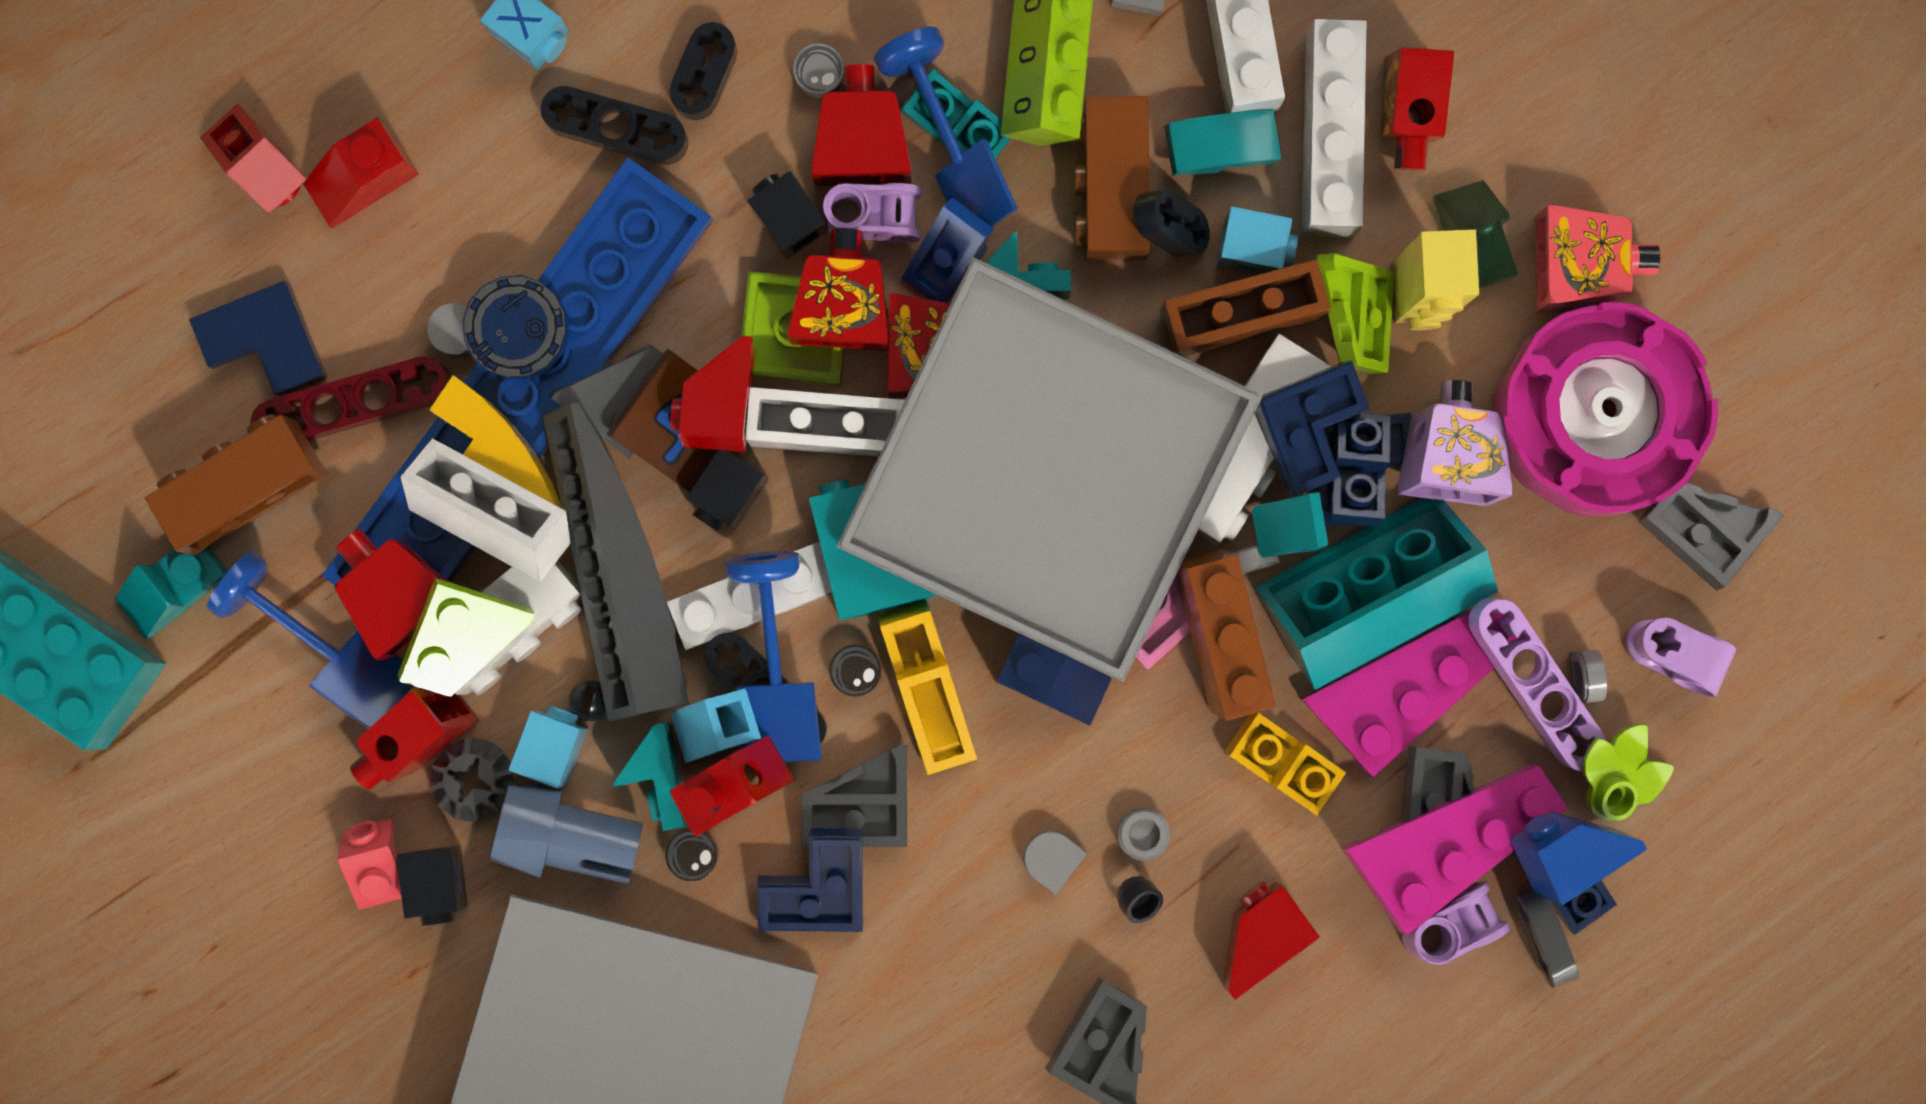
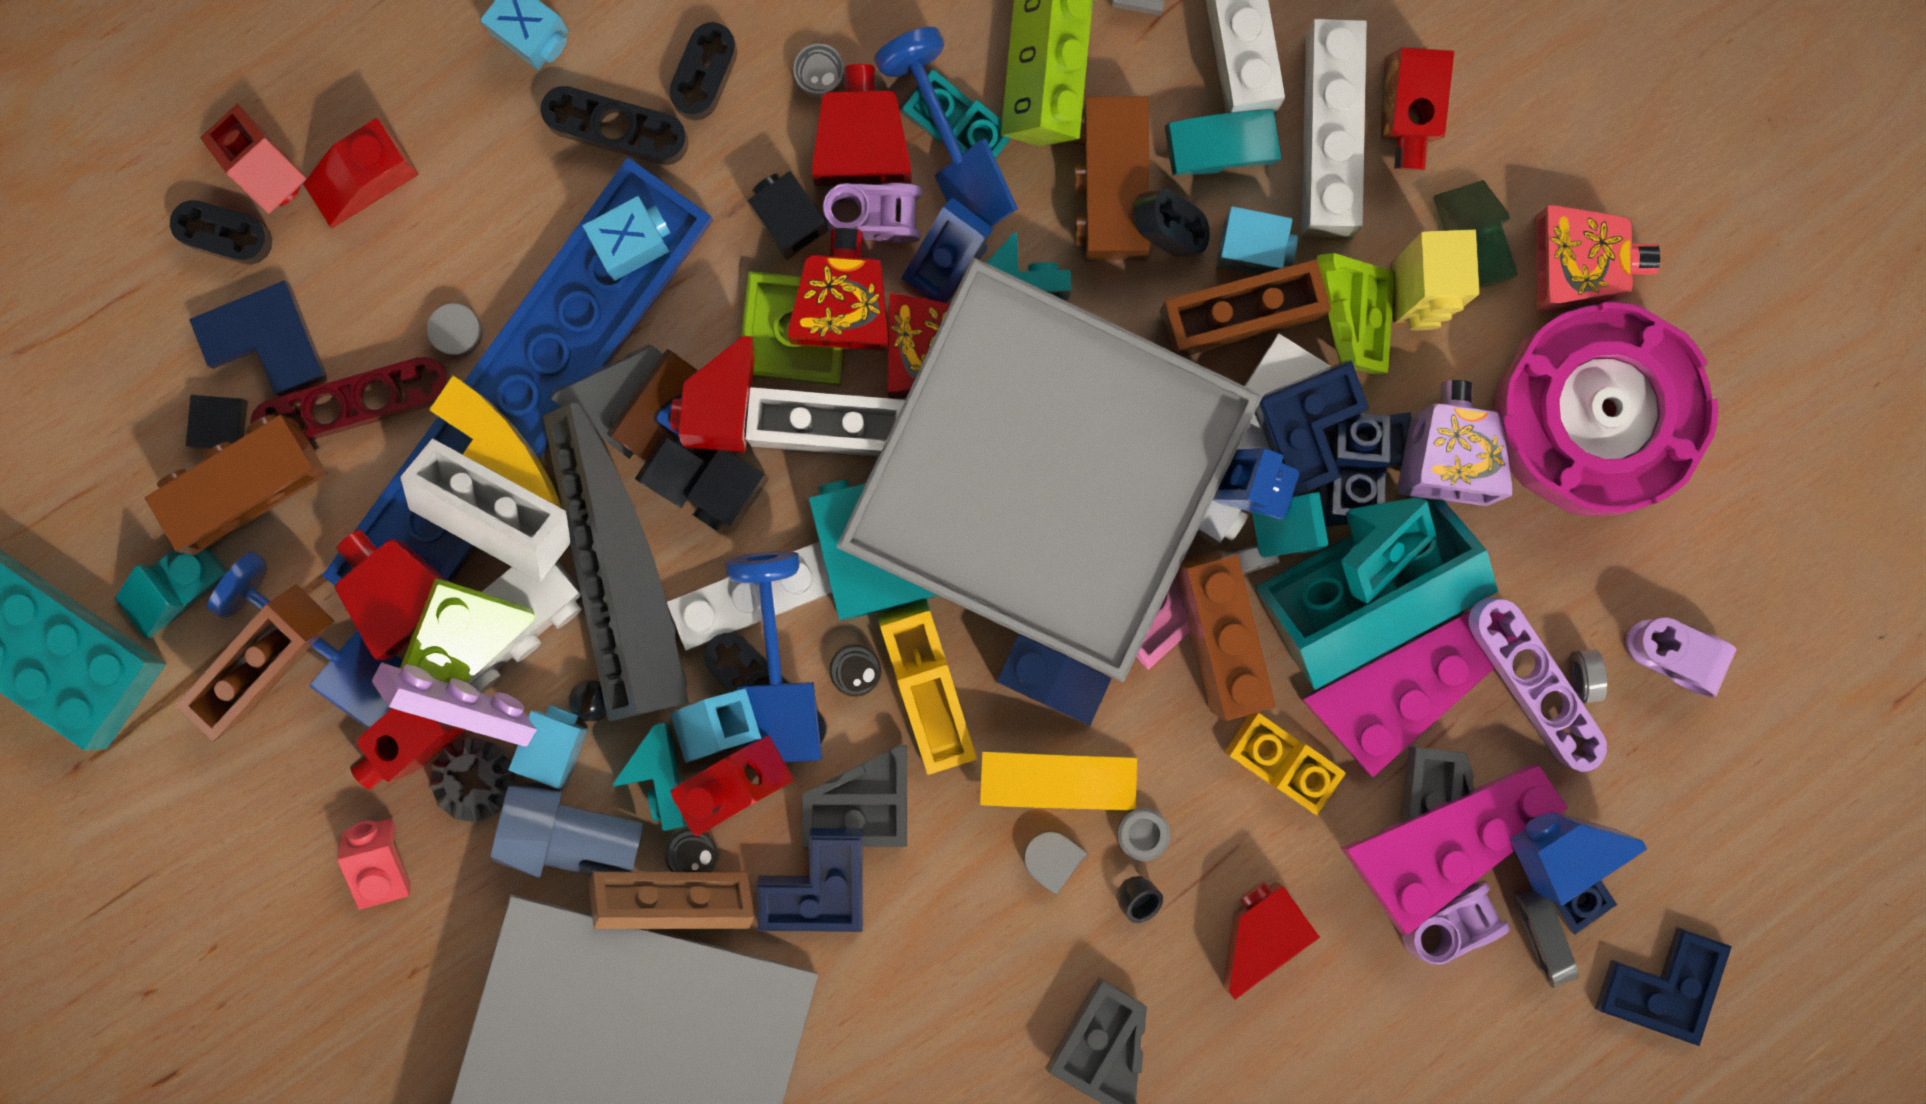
(215, 421): none -> black tile
(223, 221): none -> black beam
(254, 662): none -> dark orange brick
(432, 884): black brick -> none
(454, 703): none -> lavender plate
(515, 327): tile -> none
(628, 237): none -> medium azure brick
(671, 471): none -> black tile
(671, 900): none -> medium nougat plate
(1058, 781): none -> yellow slope
(1258, 483): none -> blue slope
(1385, 543): none -> teal slope
(1622, 774): lime plate -> none
(1679, 998): none -> dark blue tile
(1709, 531): dark grey wing -> none

